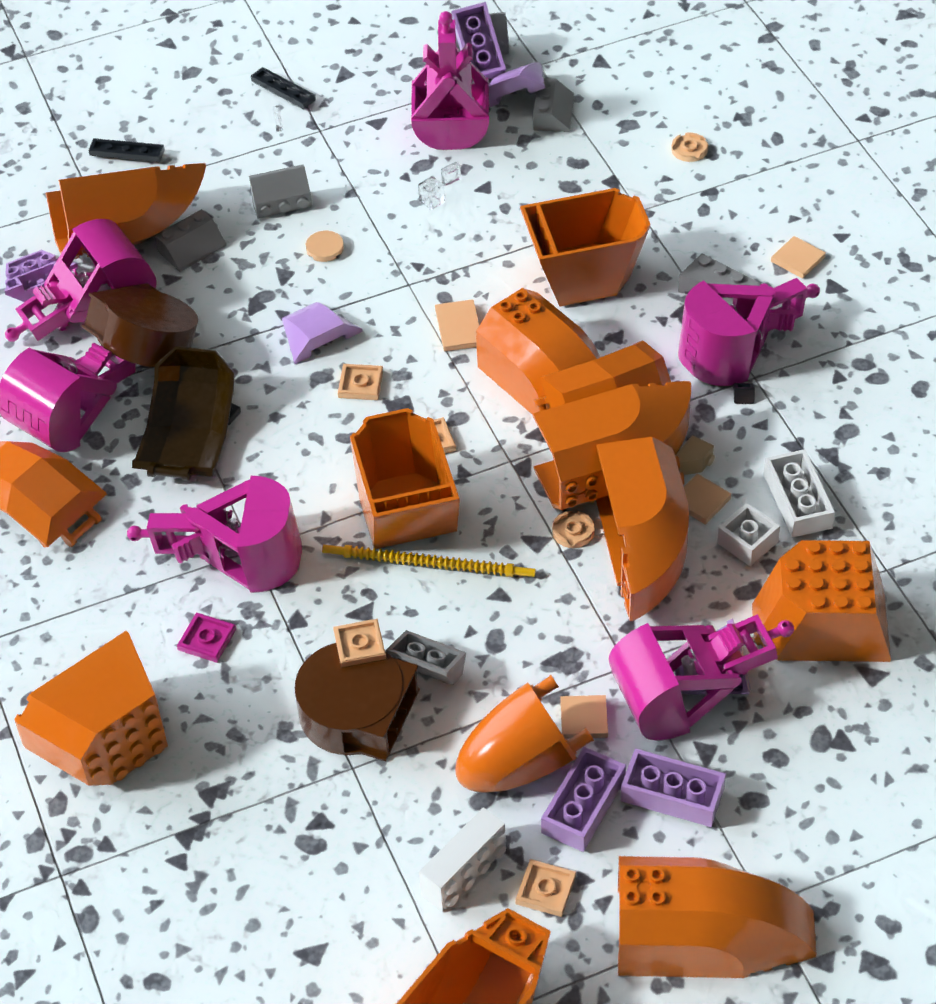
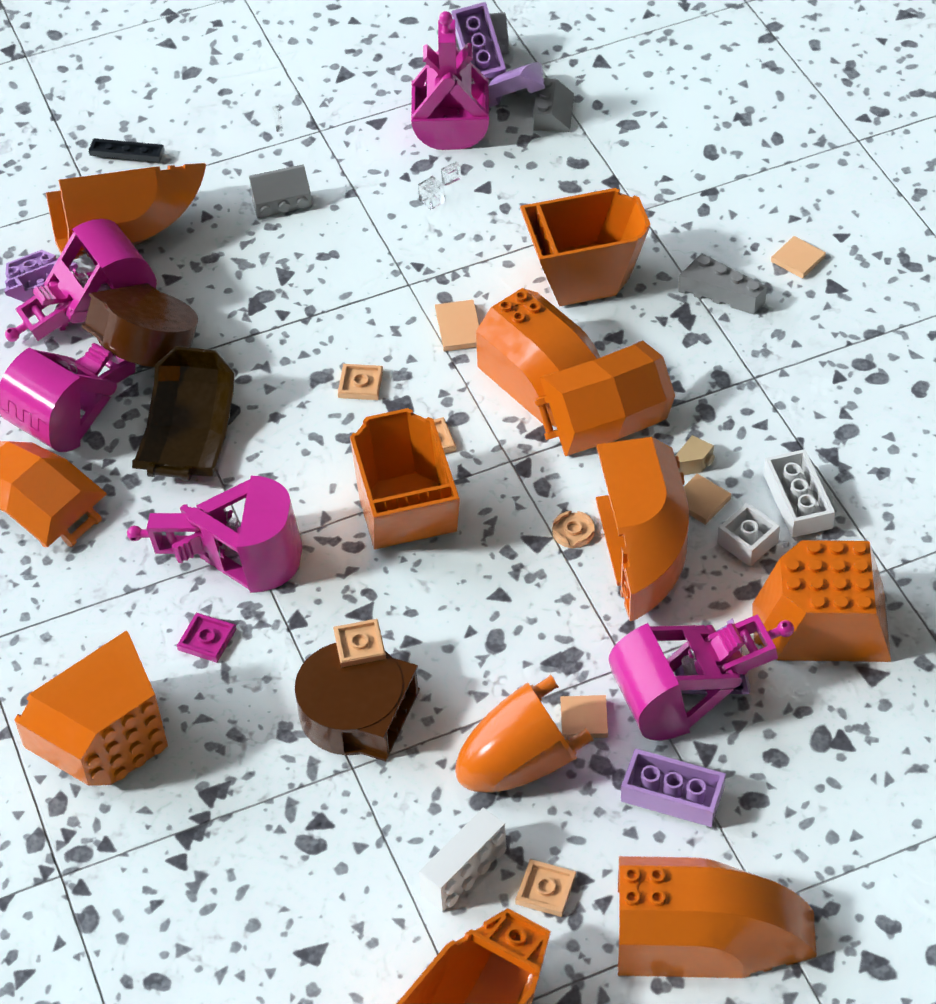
(190, 240): light grey slope -> none
(283, 88): black plate -> none
(313, 328): lavender wedge -> none
(324, 245): light nougat tile -> none
(431, 656): light grey slope -> none
(508, 569): yellow hose -> none
(583, 799): lavender brick -> none
(607, 417): orange windscreen -> none
(689, 147): light nougat tile -> none
(724, 340): dark pink piece -> none
(744, 393): black slope -> none

